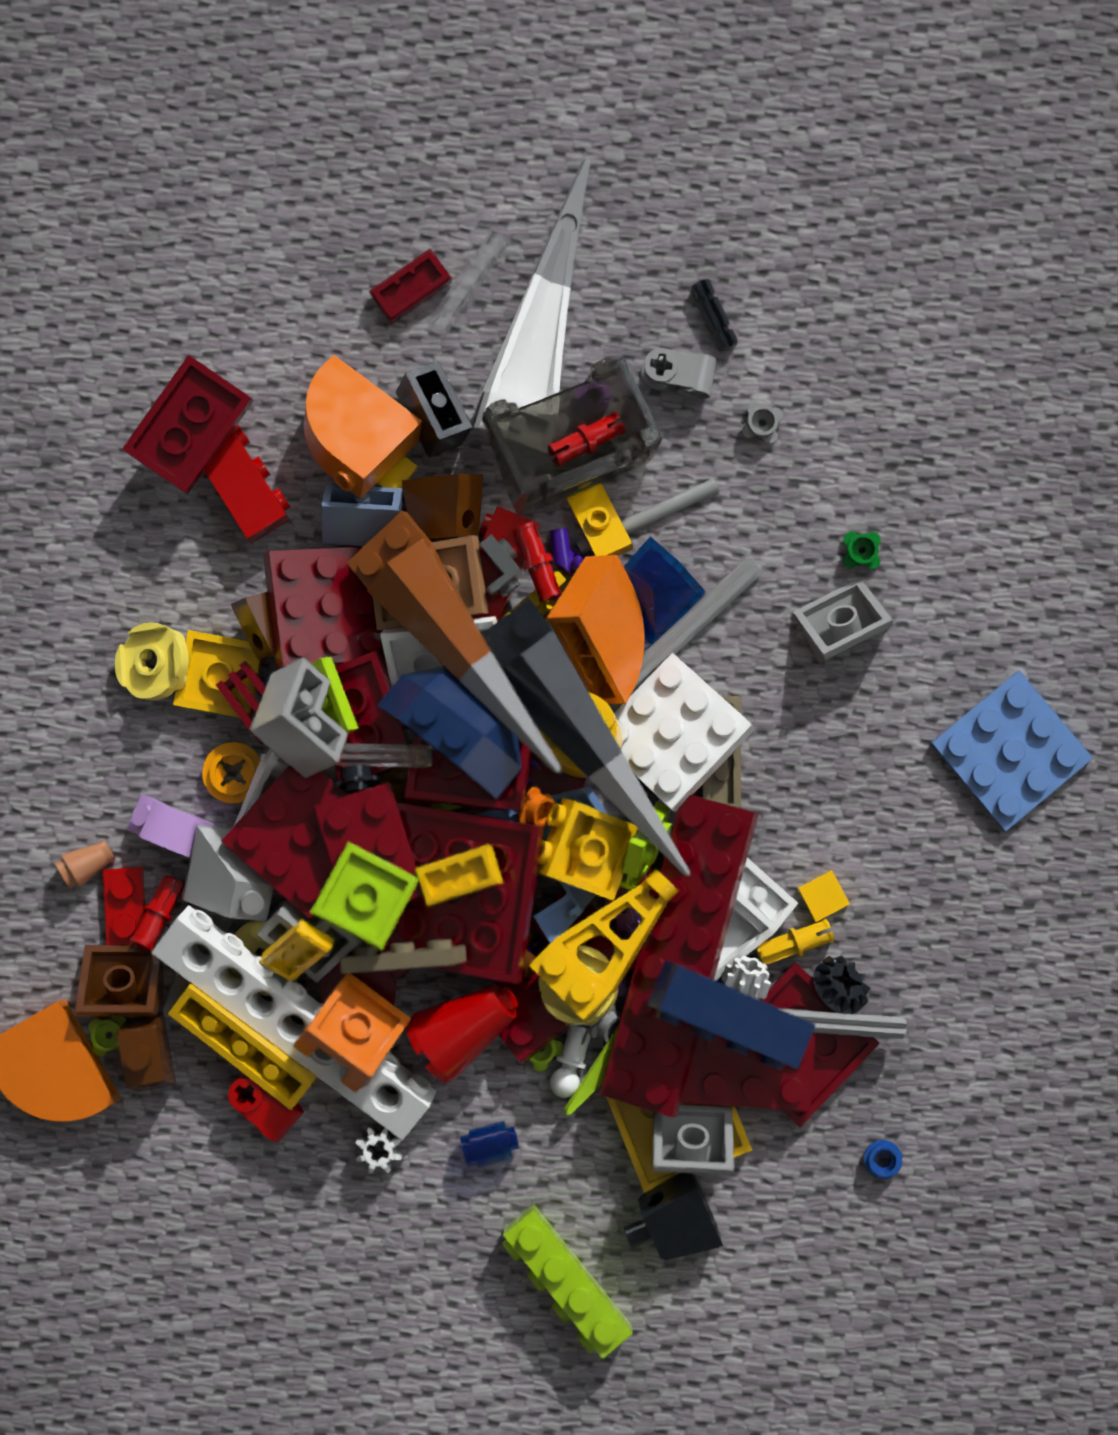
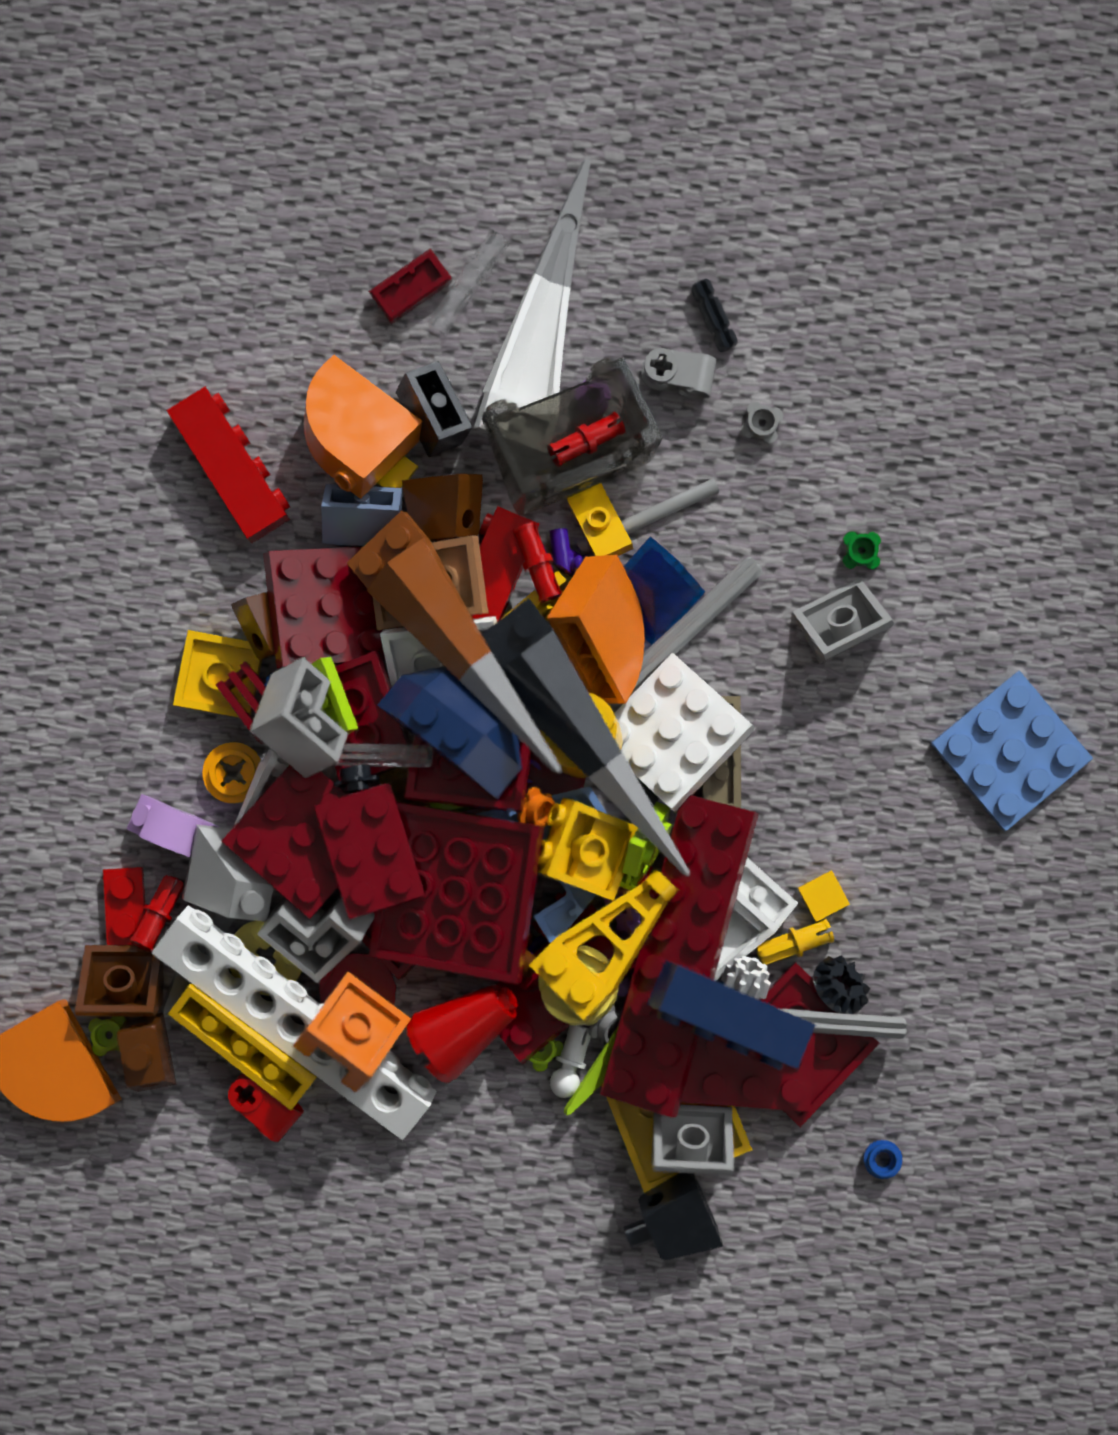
(83, 864): nougat cone -> none
(171, 665): light yellow plate -> none
(188, 424): dark red plate -> none
(296, 950): yellow plate -> none
(364, 896): lime tile -> none
(369, 1152): white gear -> none
(403, 956): dark tan plate -> none
(459, 875): yellow plate -> none
(489, 1144): clear blue brick -> none
(502, 557): dark grey bracket -> none
(567, 1280): lime brick -> none

